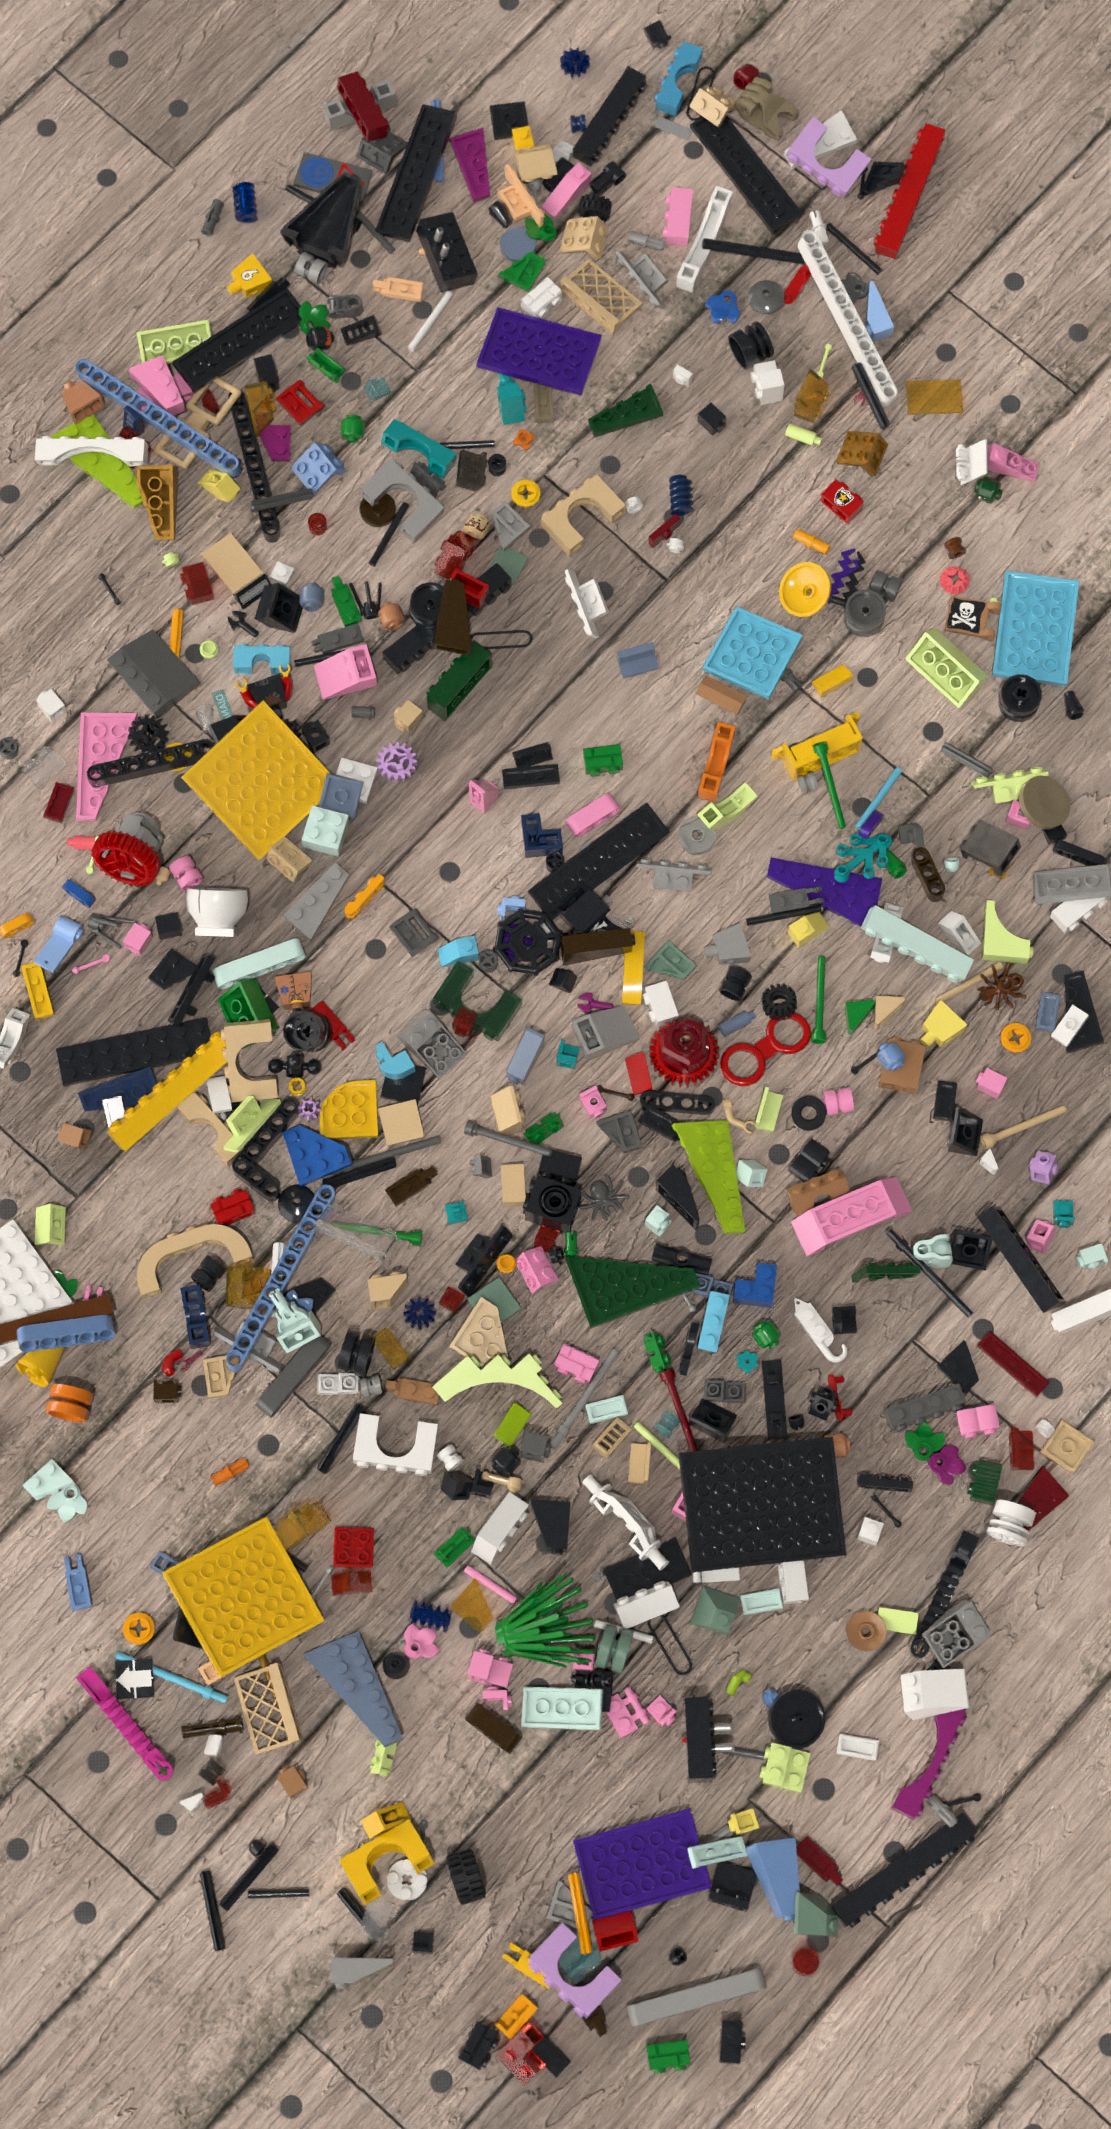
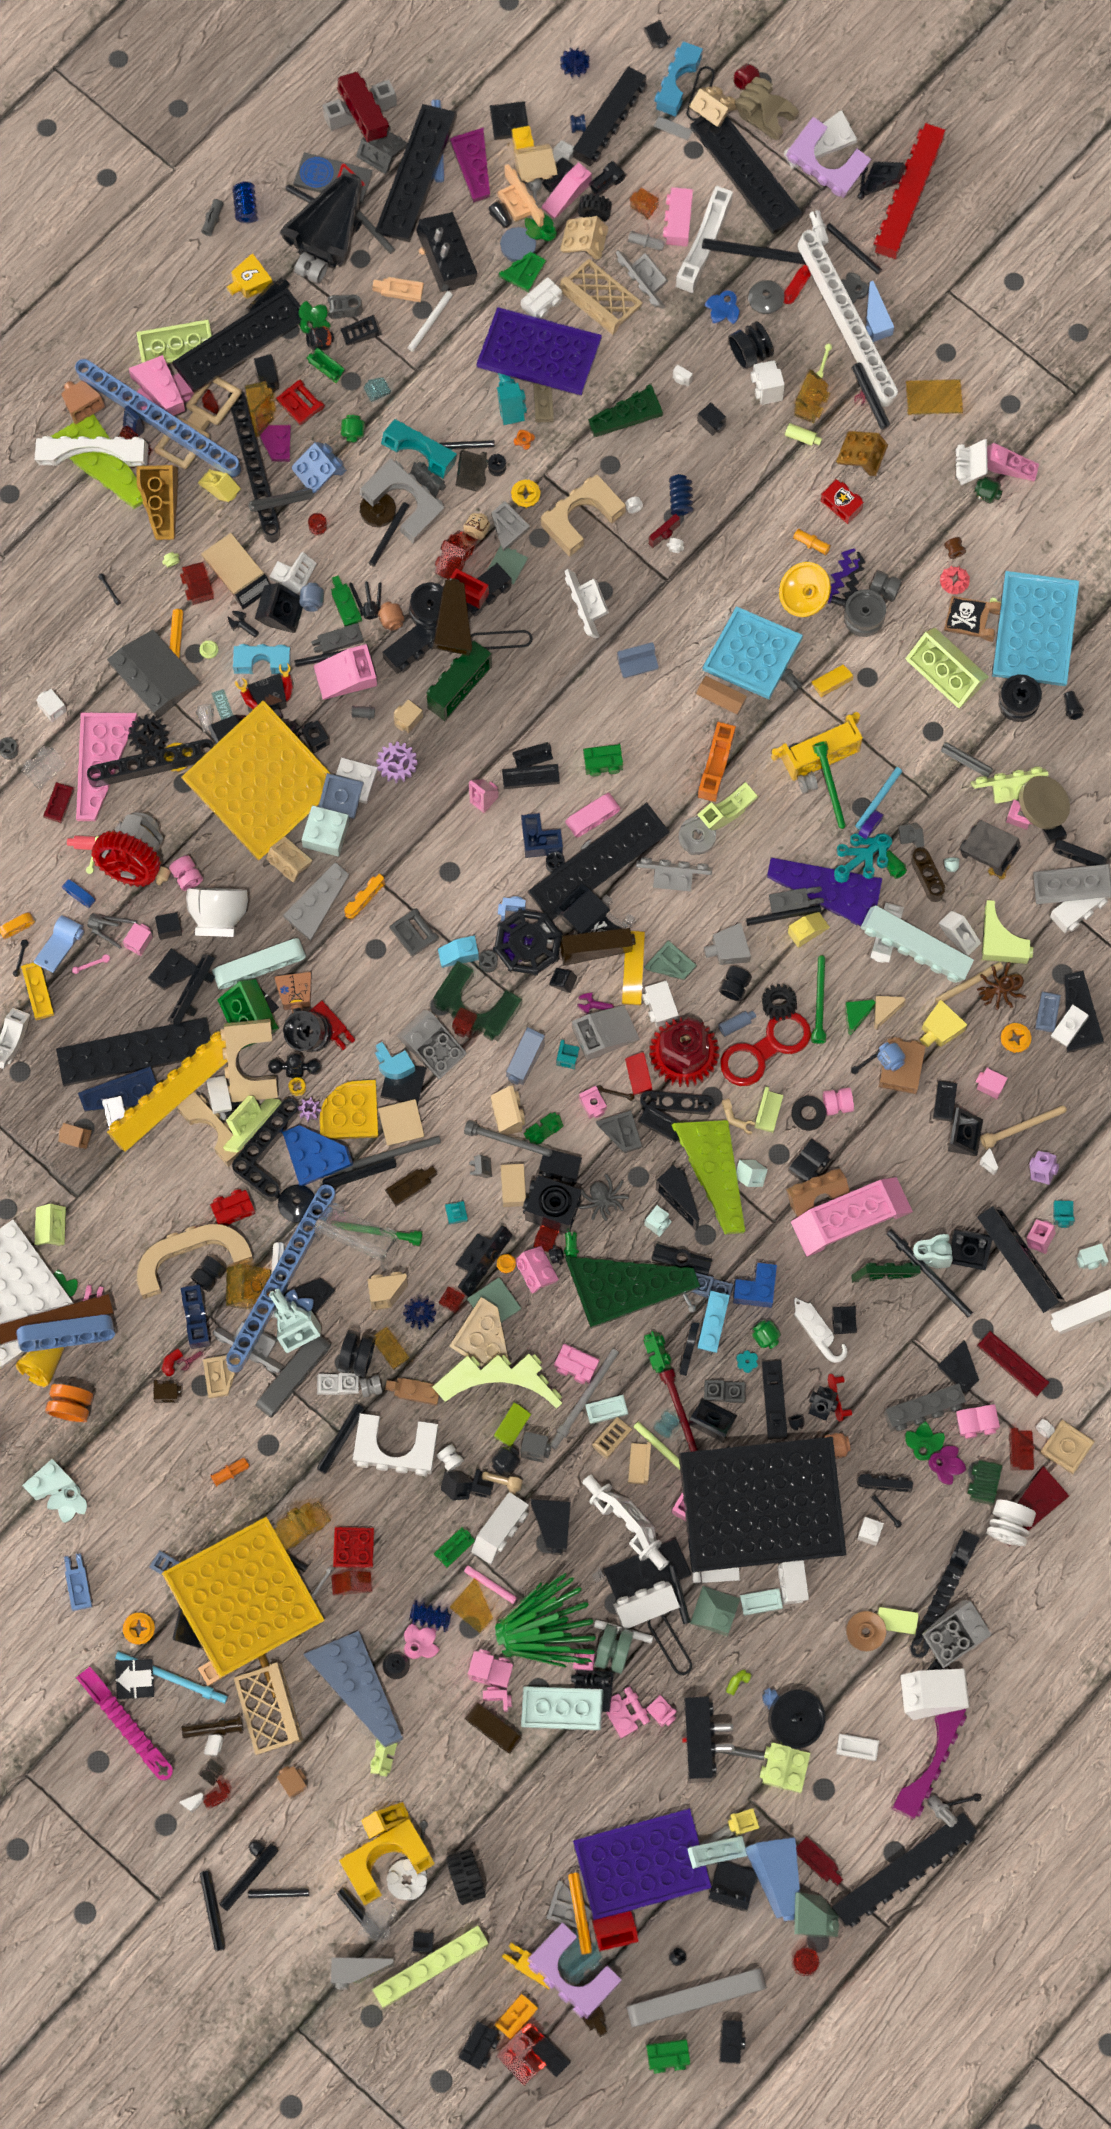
(294, 583): none -> white slope
(430, 1966): none -> yellowish green arch
(644, 197): none -> clear orange brick
(679, 1593): none -> black bar

